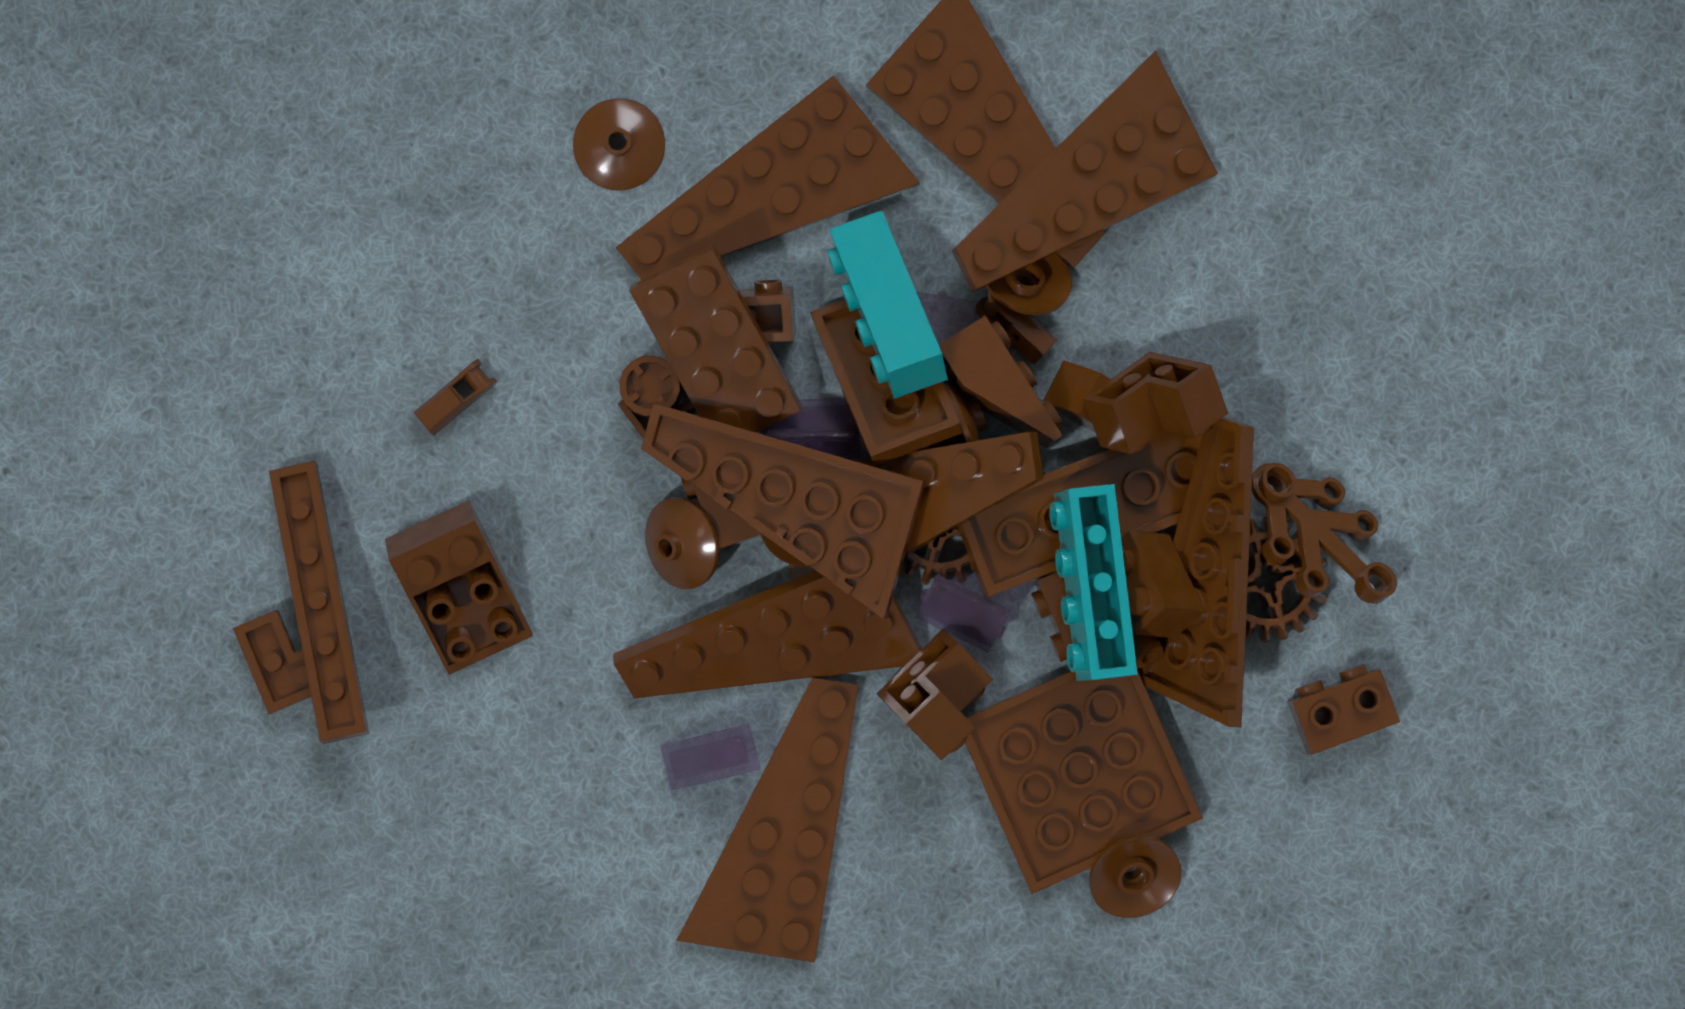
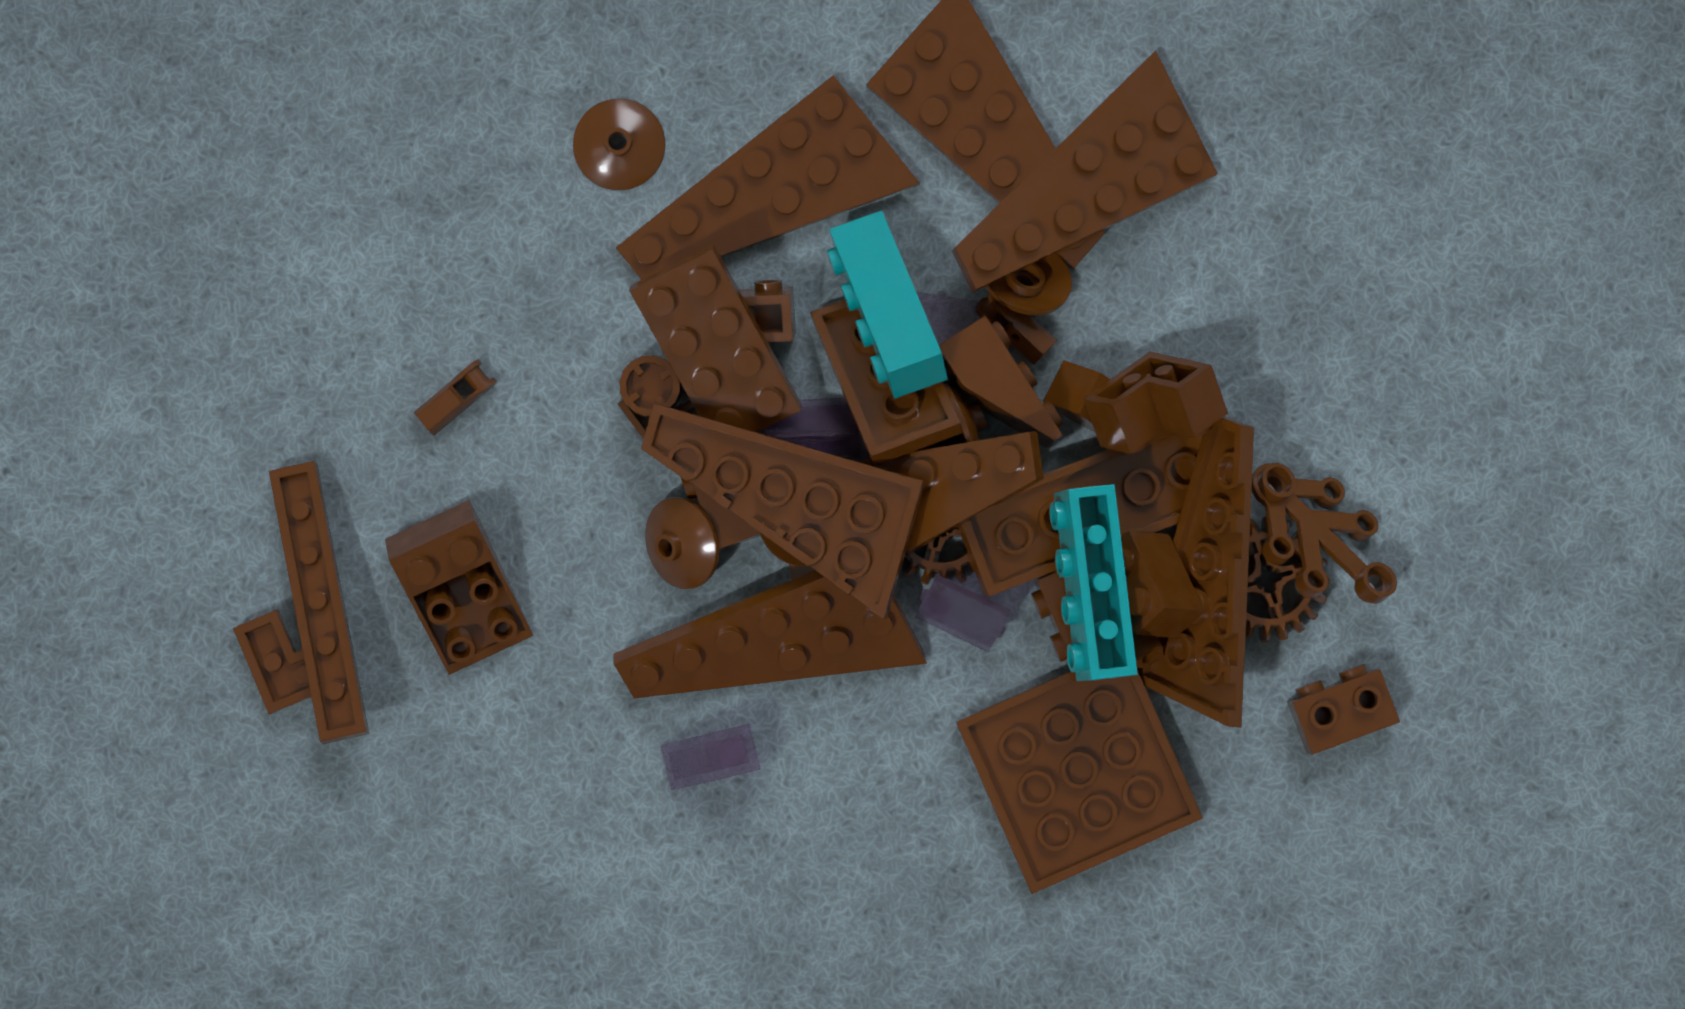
(777, 862): reddish brown wing -> none
(934, 691): reddish brown brick -> none
(1137, 891): reddish brown dish -> none

